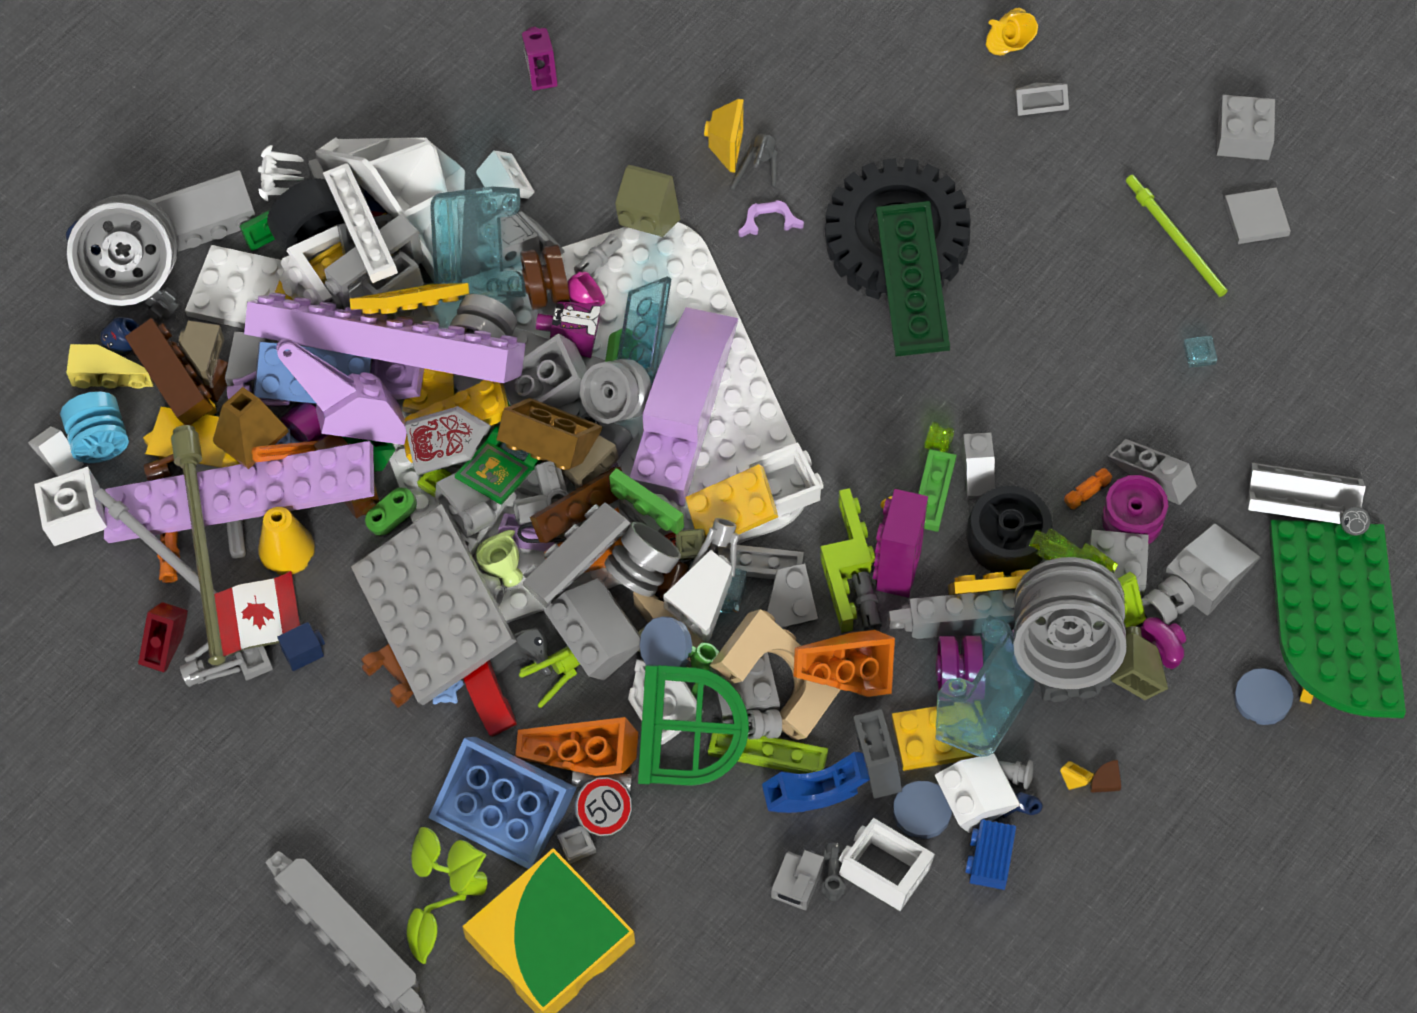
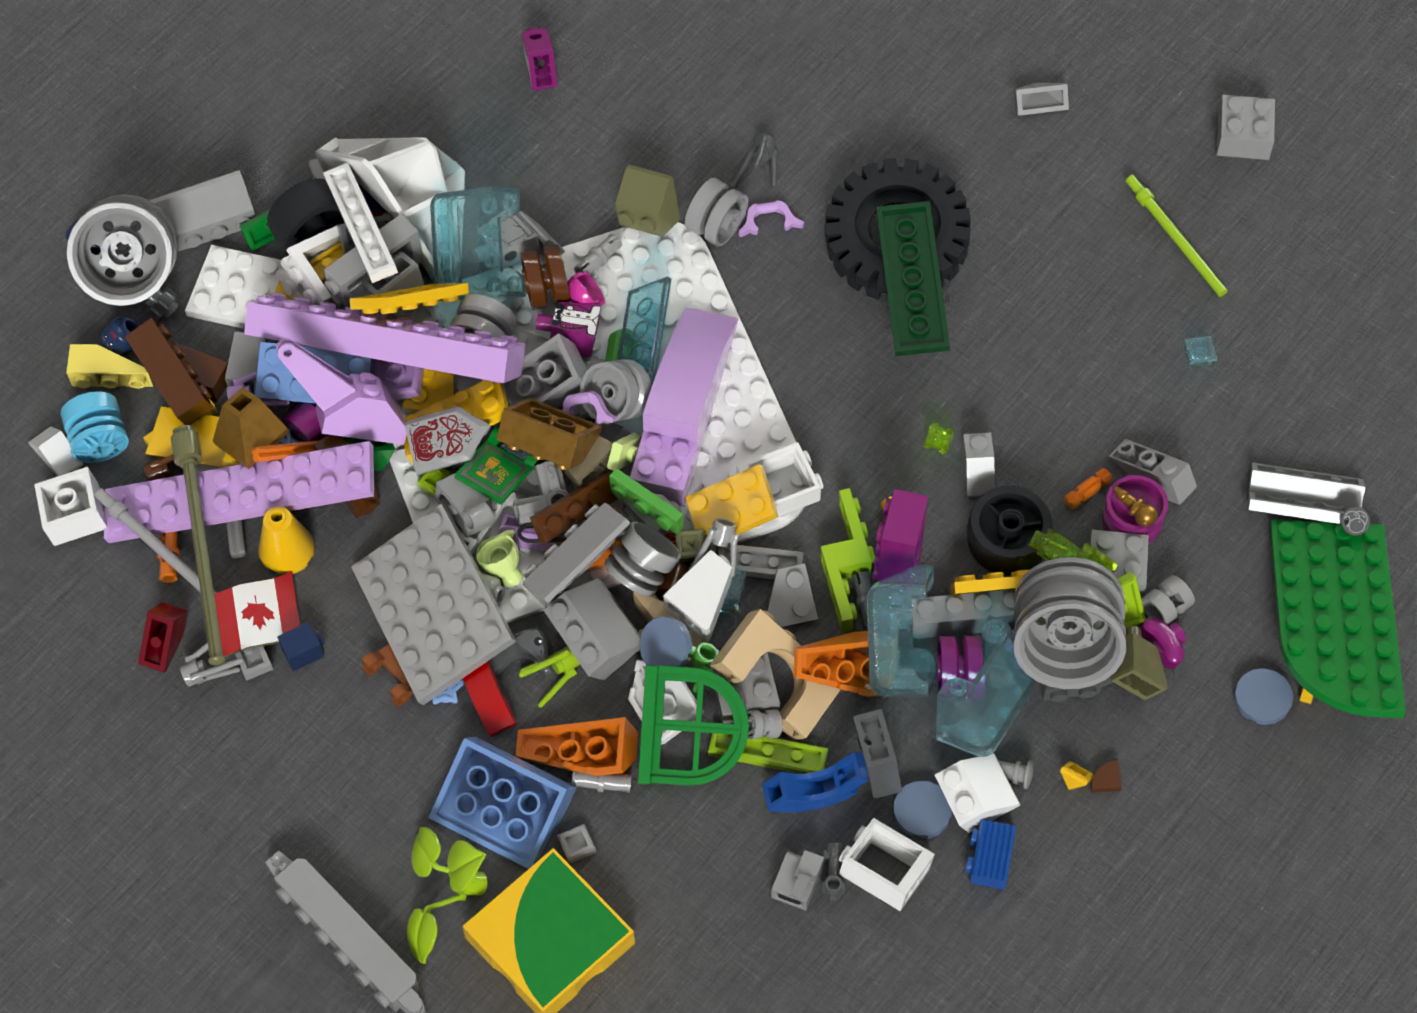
(202, 347): dark tan slope -> none
(271, 172): white piece -> none
(391, 511): bright green plate -> none
(503, 171): white panel -> none
(593, 398): none -> lavender helmet
(603, 806): piece -> none
(624, 451): none -> yellowish green plate
(716, 212): none -> light grey wheel
(726, 132): yellow slope -> none
(894, 664): none -> clear light blue windscreen
(917, 740): yellow plate -> none
(936, 485): bright green plate -> none
(1011, 32): yellow hair -> none
(1028, 805): dark blue arm -> none
(1144, 513): none -> pearl gold bar
(1212, 566): light grey slope -> none
(1257, 215): light grey tile -> none

